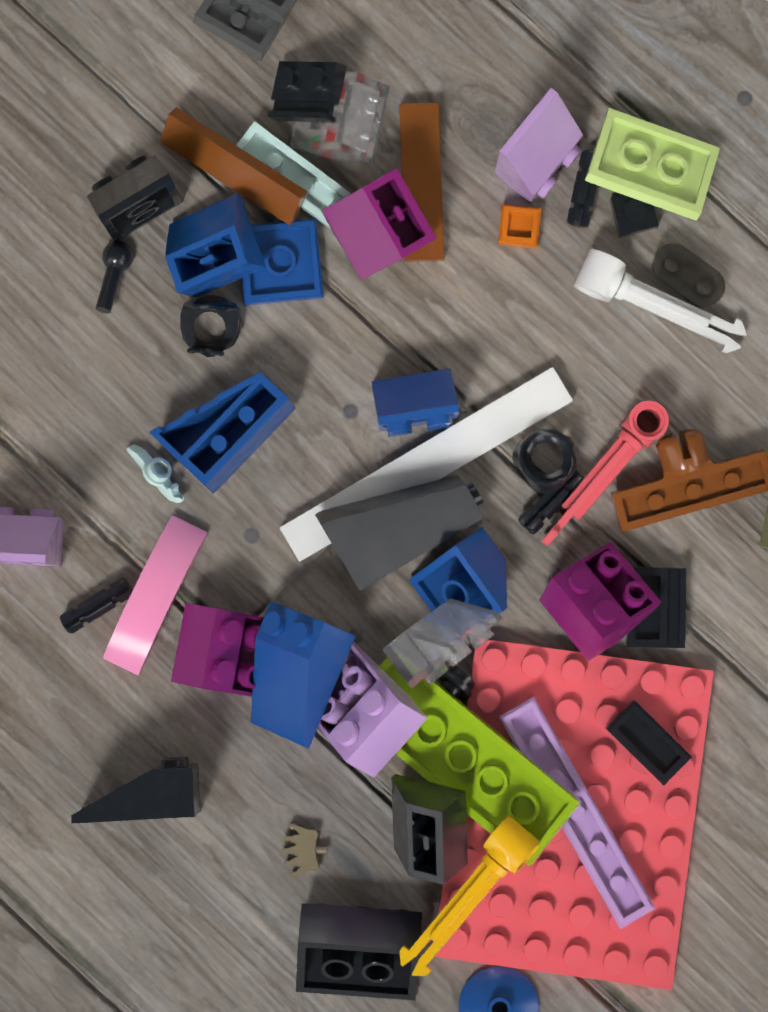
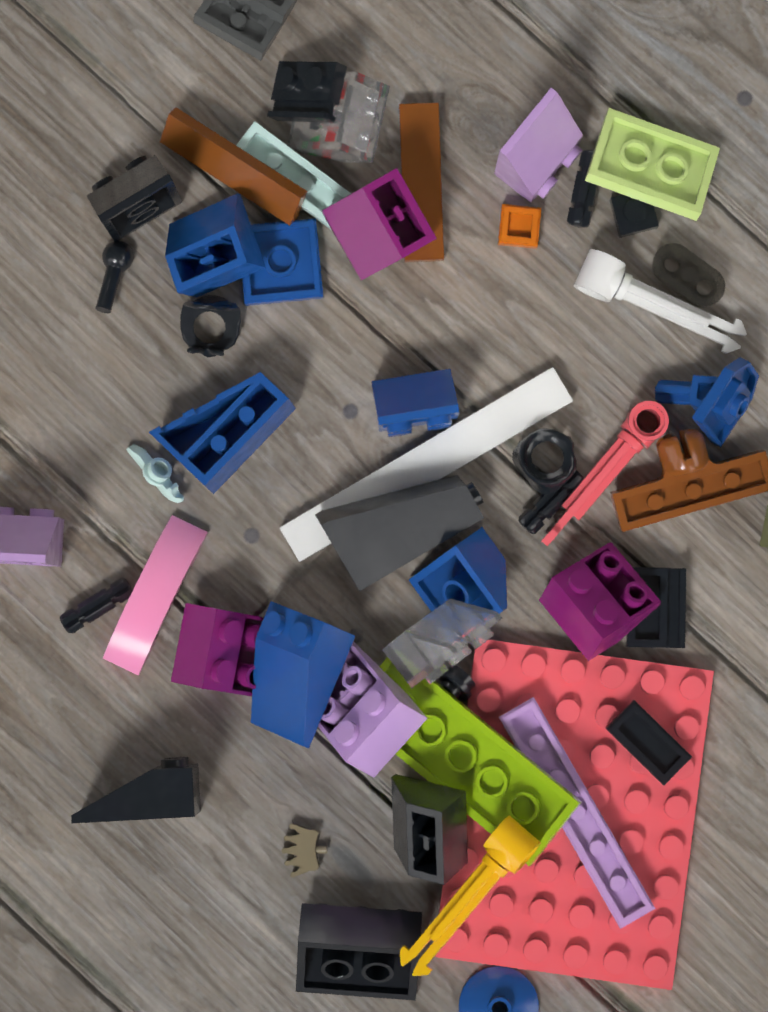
(716, 400): none -> blue piece

